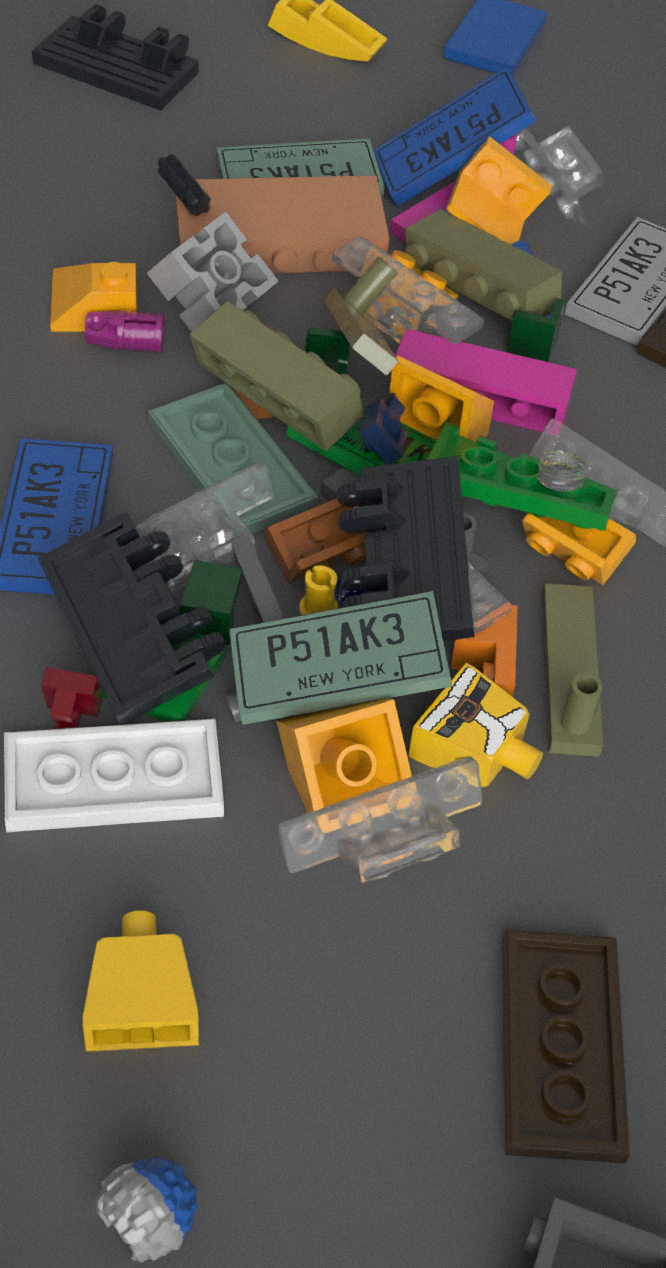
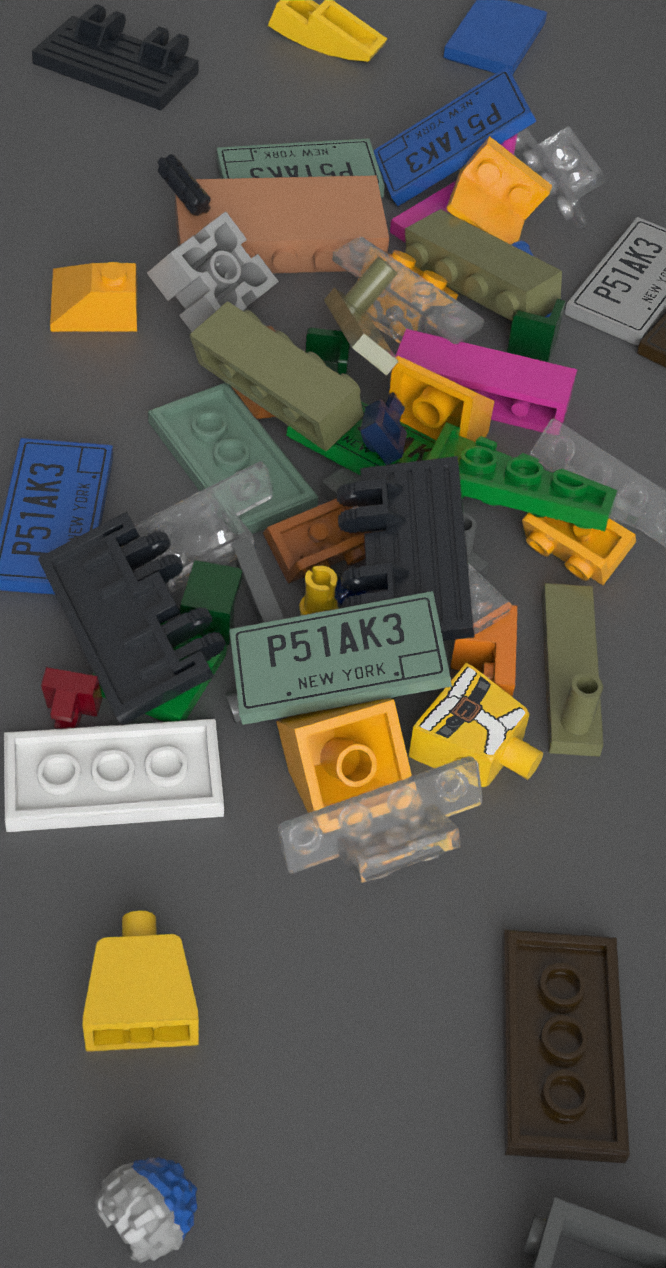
(126, 330): magenta hinge -> none
(561, 470): clear tile -> none

